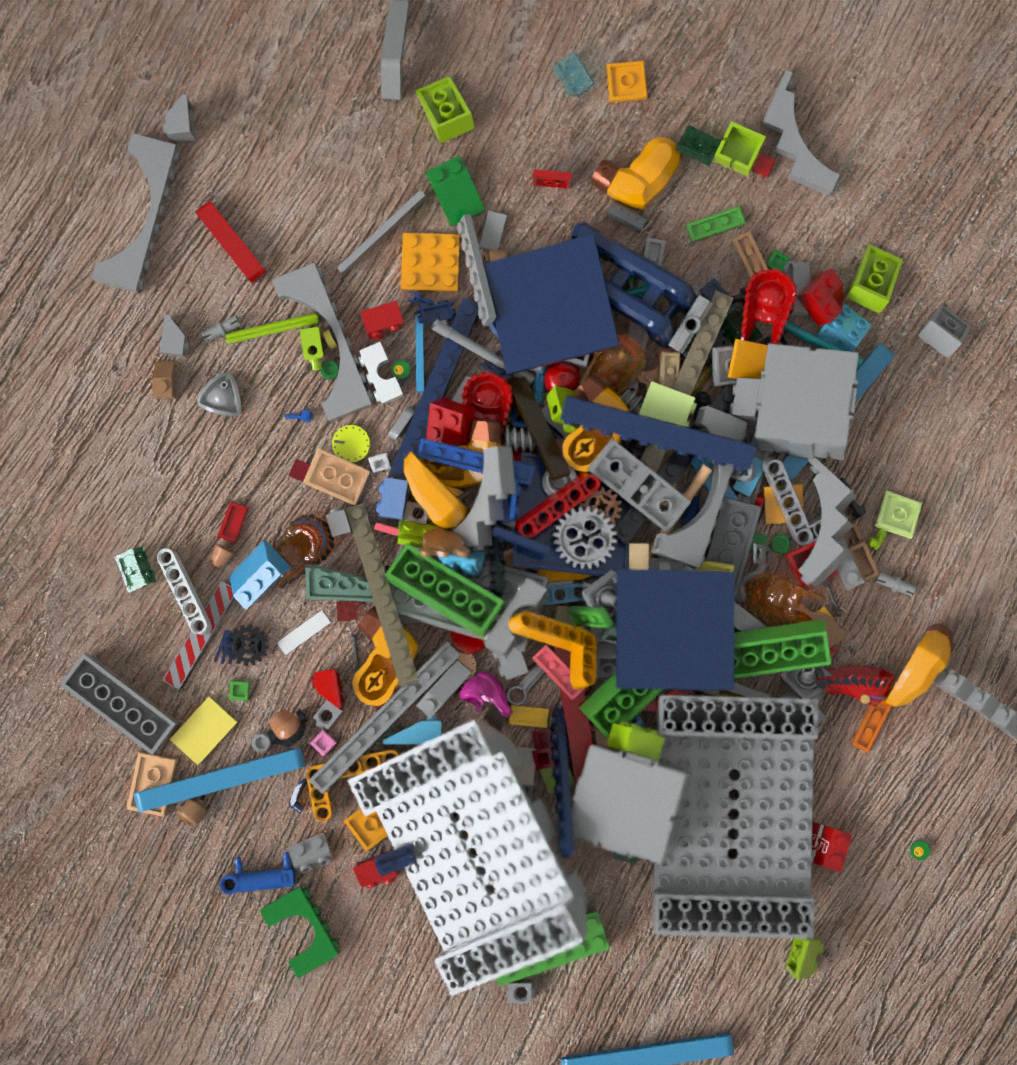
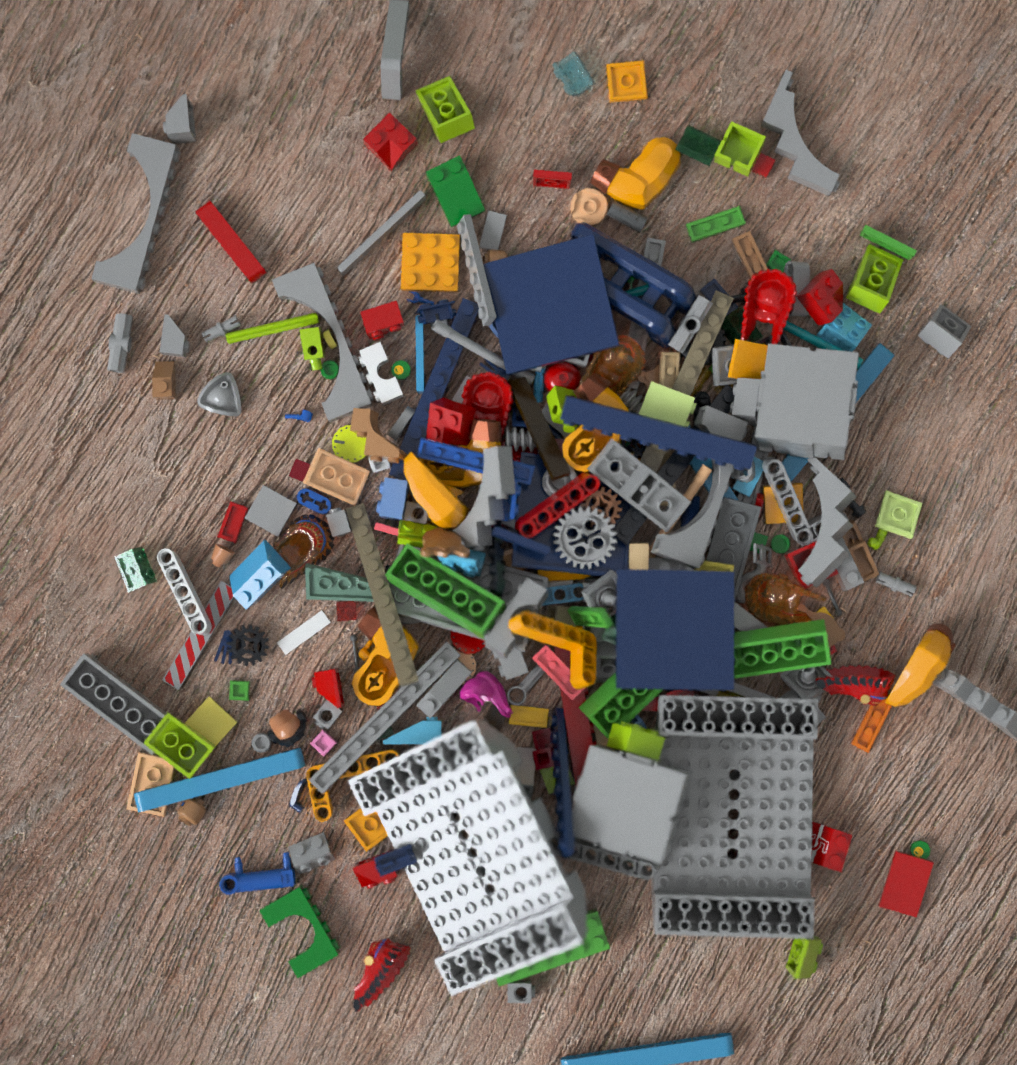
(120, 343): none -> light grey piece
(179, 745): none -> lime slope
(270, 511): none -> light grey tile
(311, 505): none -> blue beam
(364, 653): none -> light orange hand
(377, 447): none -> medium nougat arch
(382, 965): none -> red piece
(390, 141): none -> red slope
(589, 206): none -> light nougat tile
(602, 860): none -> light grey beam
(887, 242): none -> bright green tile
(906, 883): none -> red tile

